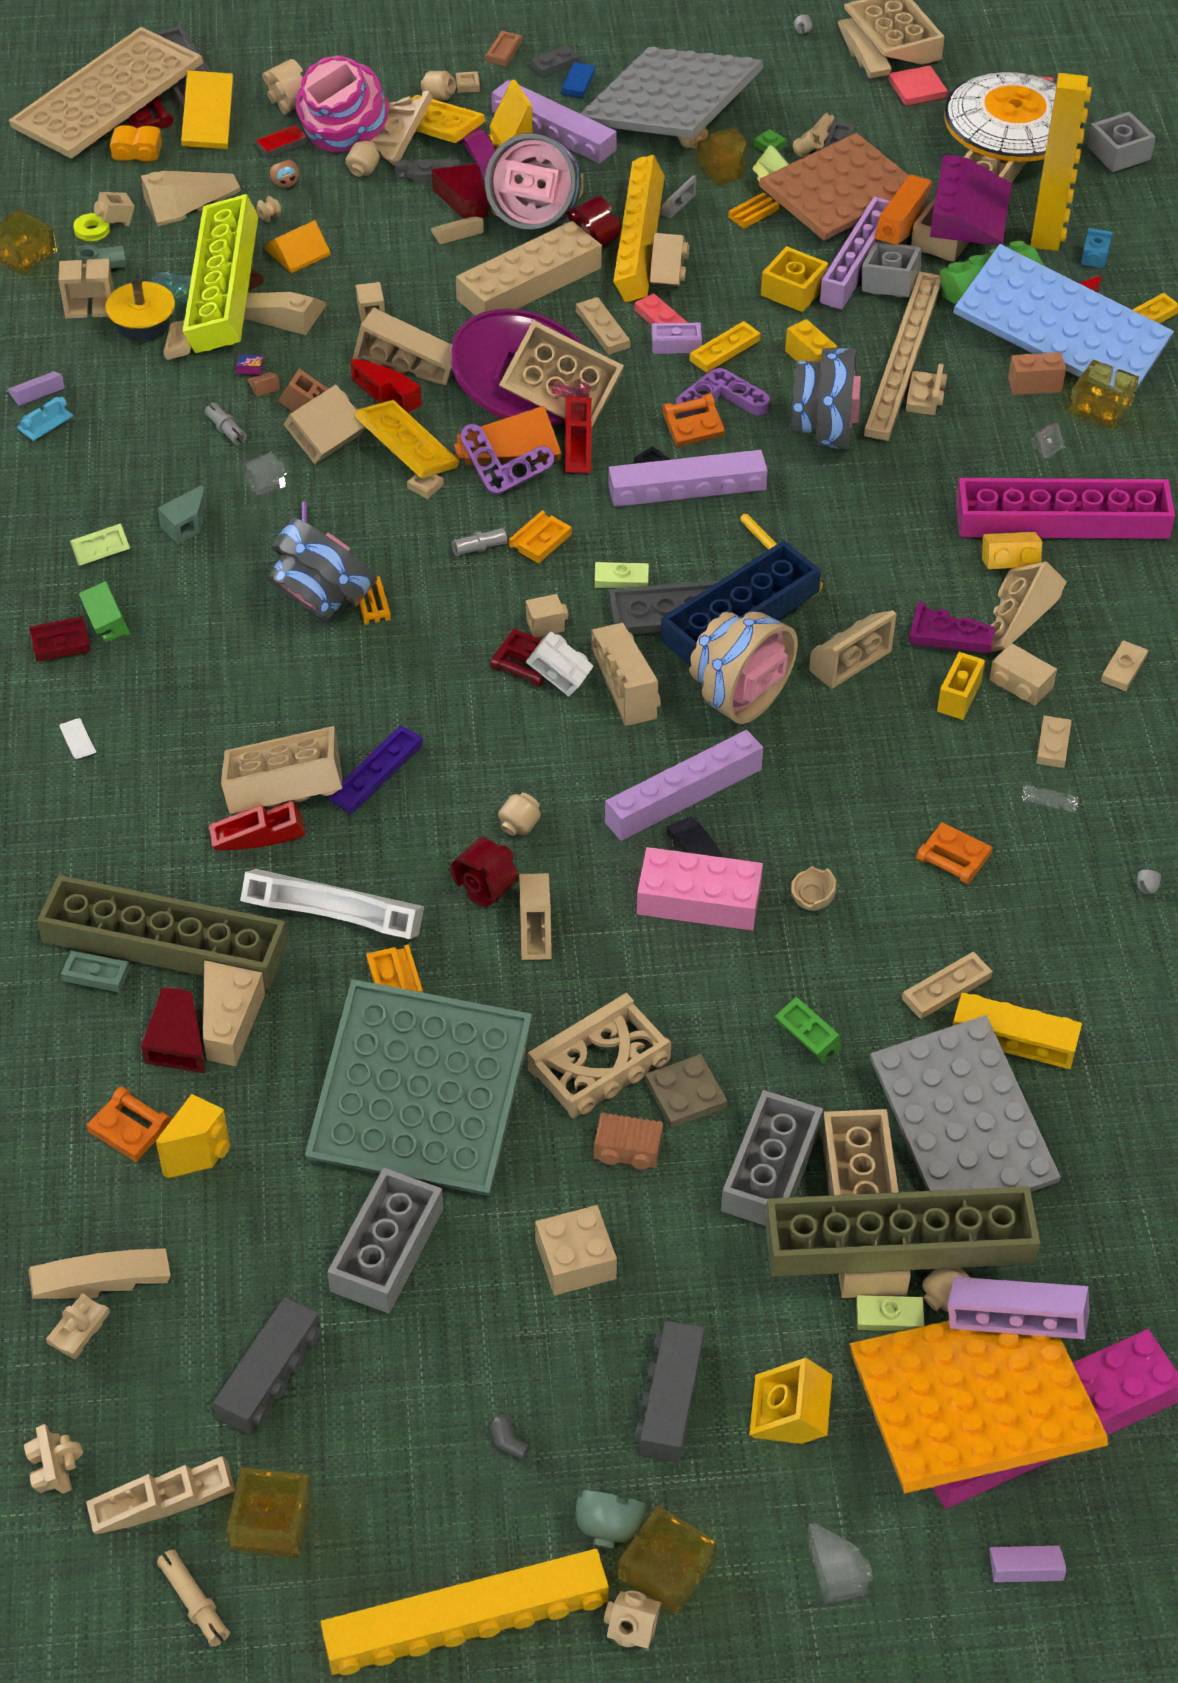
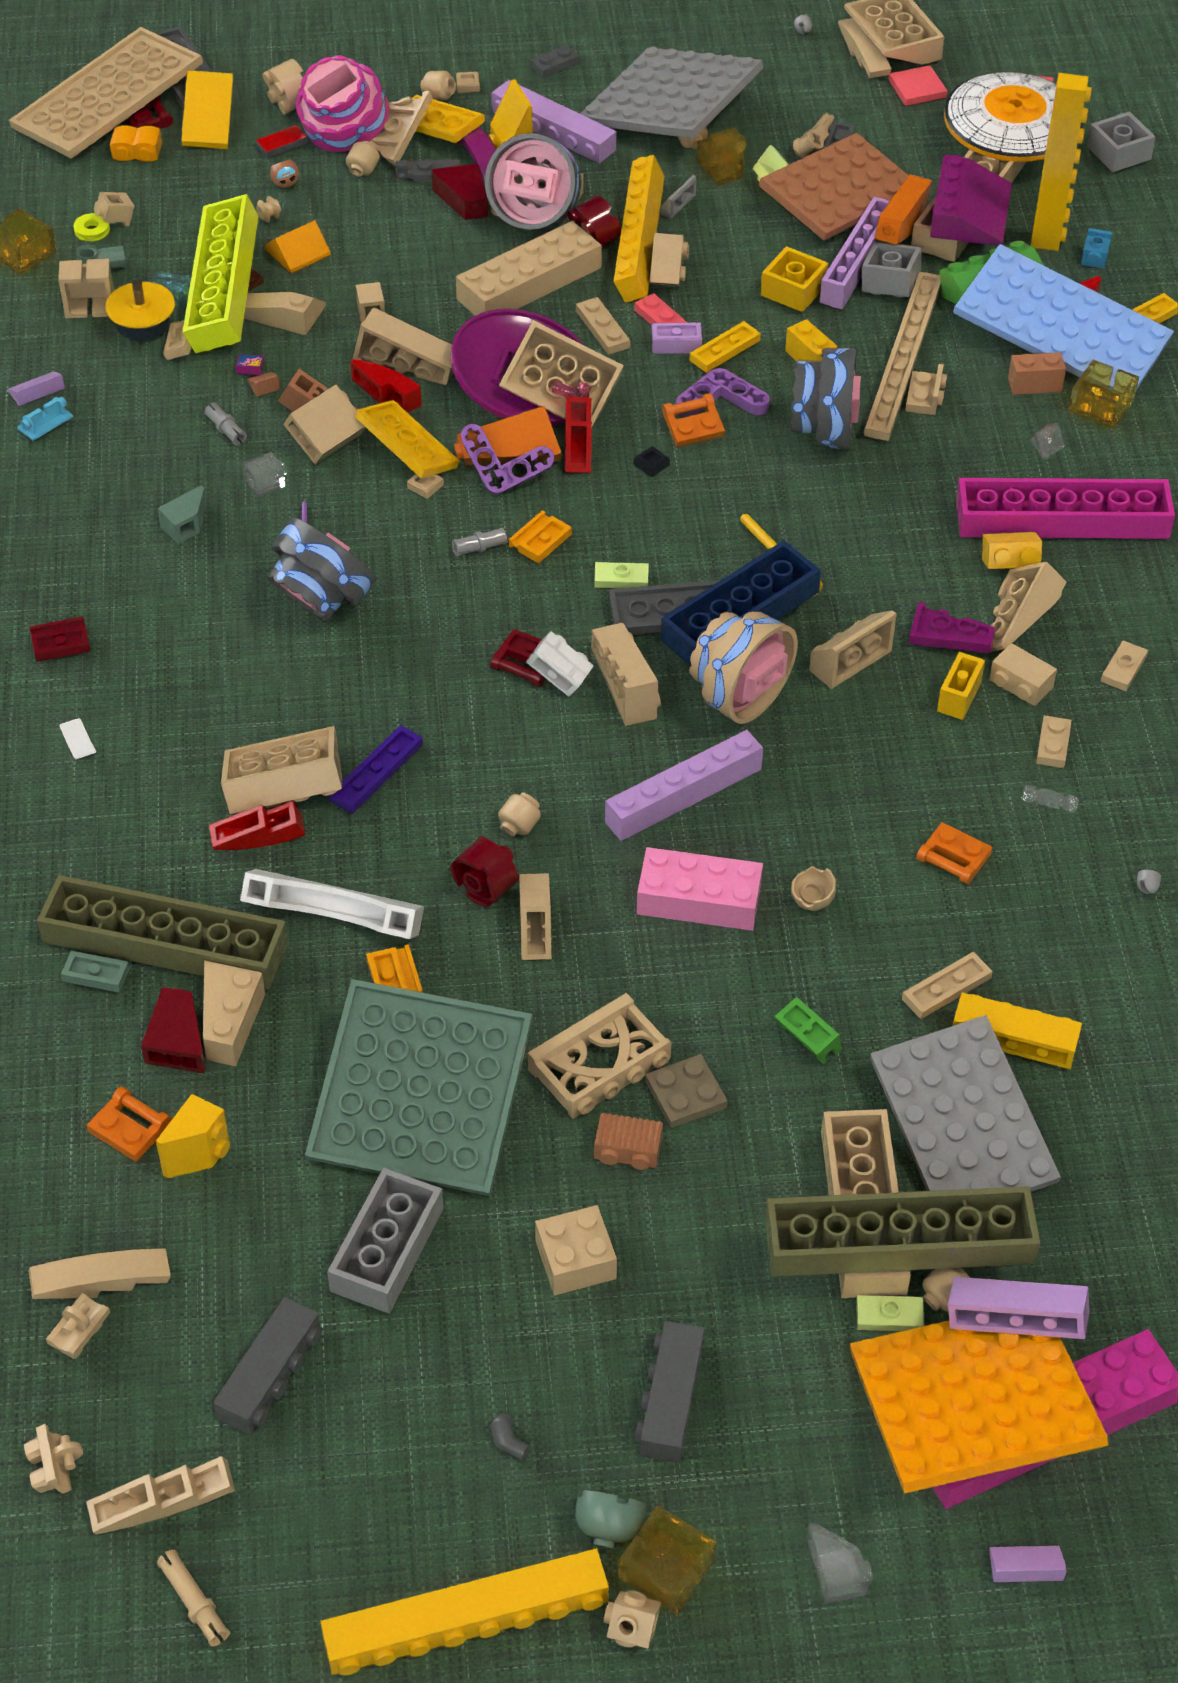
(99, 544): yellowish green plate -> none
(104, 611): bright green hinge -> none
(176, 193): tan wedge -> none
(269, 1512): clear yellow brick -> none
(375, 614): light orange tile -> none
(458, 229): tan slope -> none
(503, 48): nougat tile -> none
(546, 615): tan brick -> none
(578, 80): blue tile -> none
(687, 478): lavender brick -> none
(692, 837): black slope -> none
(751, 208): light orange tile -> none
(769, 138): bright green plate -> none
(771, 1155): light grey brick -> none
(791, 1403): yellow slope -> none

